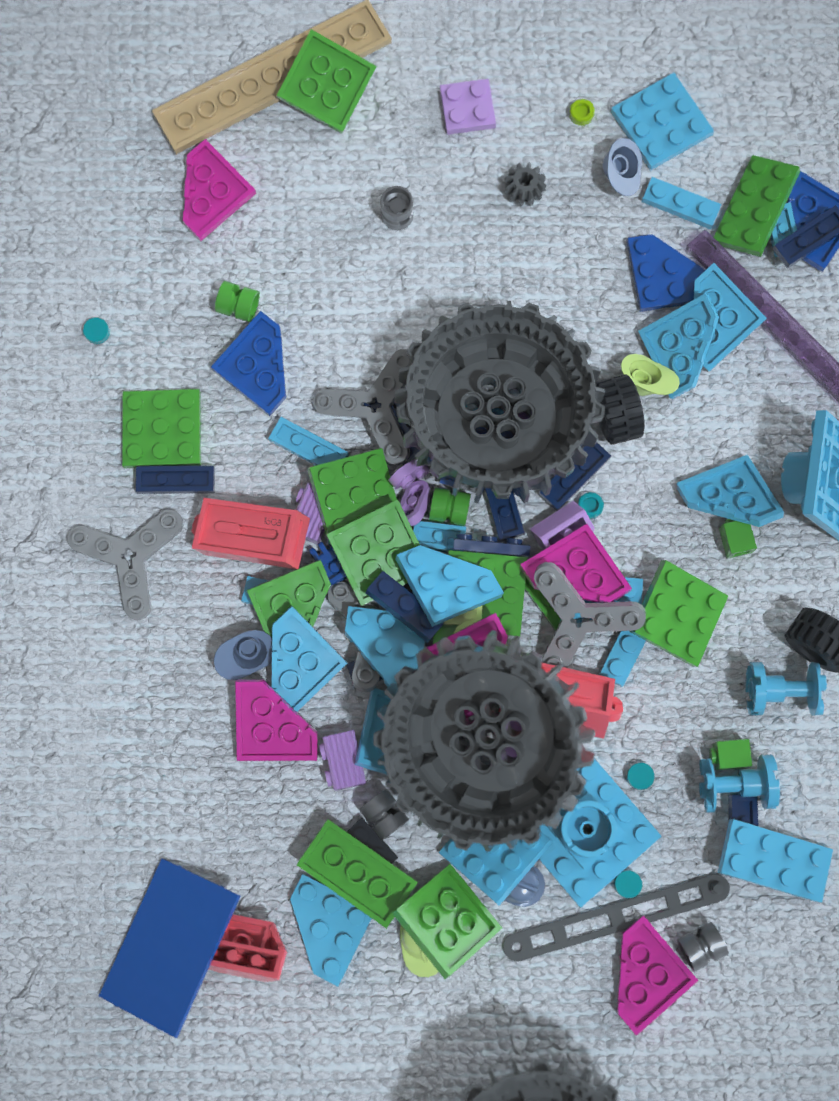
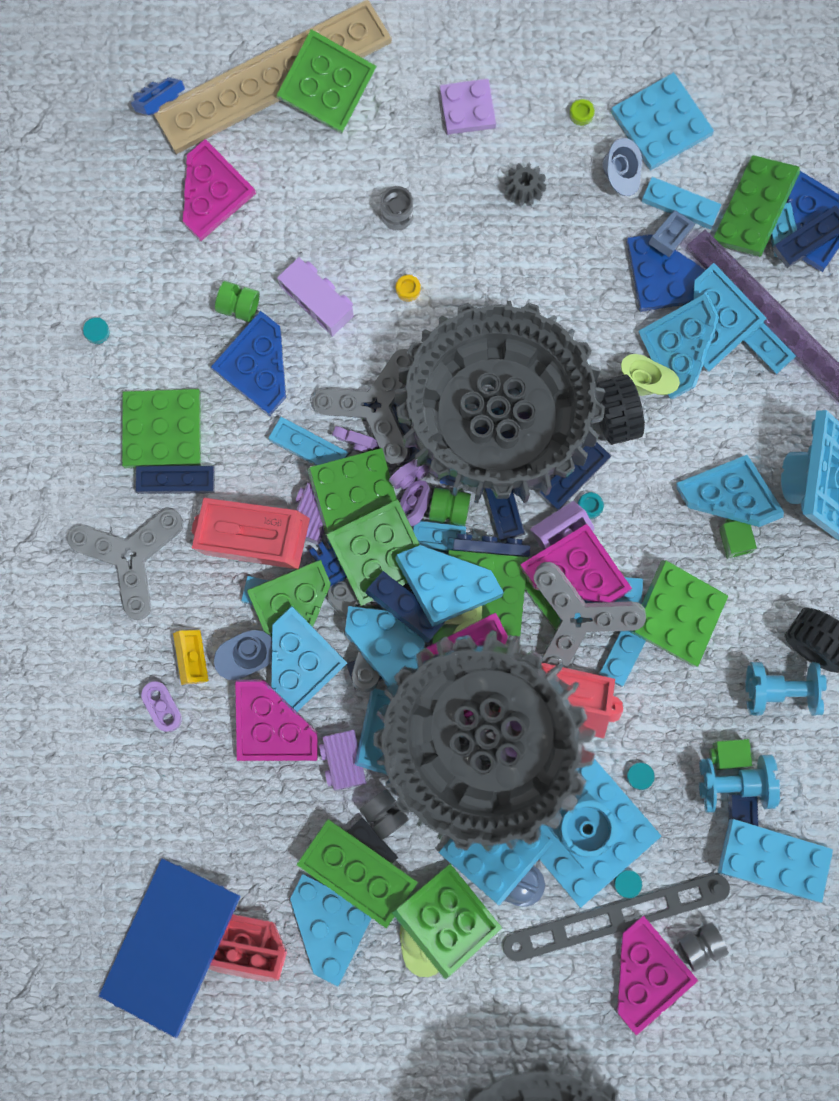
(156, 95): none -> blue hinge
(162, 707): none -> lavender plate
(190, 657): none -> yellow plate
(316, 296): none -> lavender brick
(361, 442): none -> lavender plate
(408, 288): none -> yellow tile
(672, 233): none -> sand blue plate
(770, 348): none -> medium azure plate

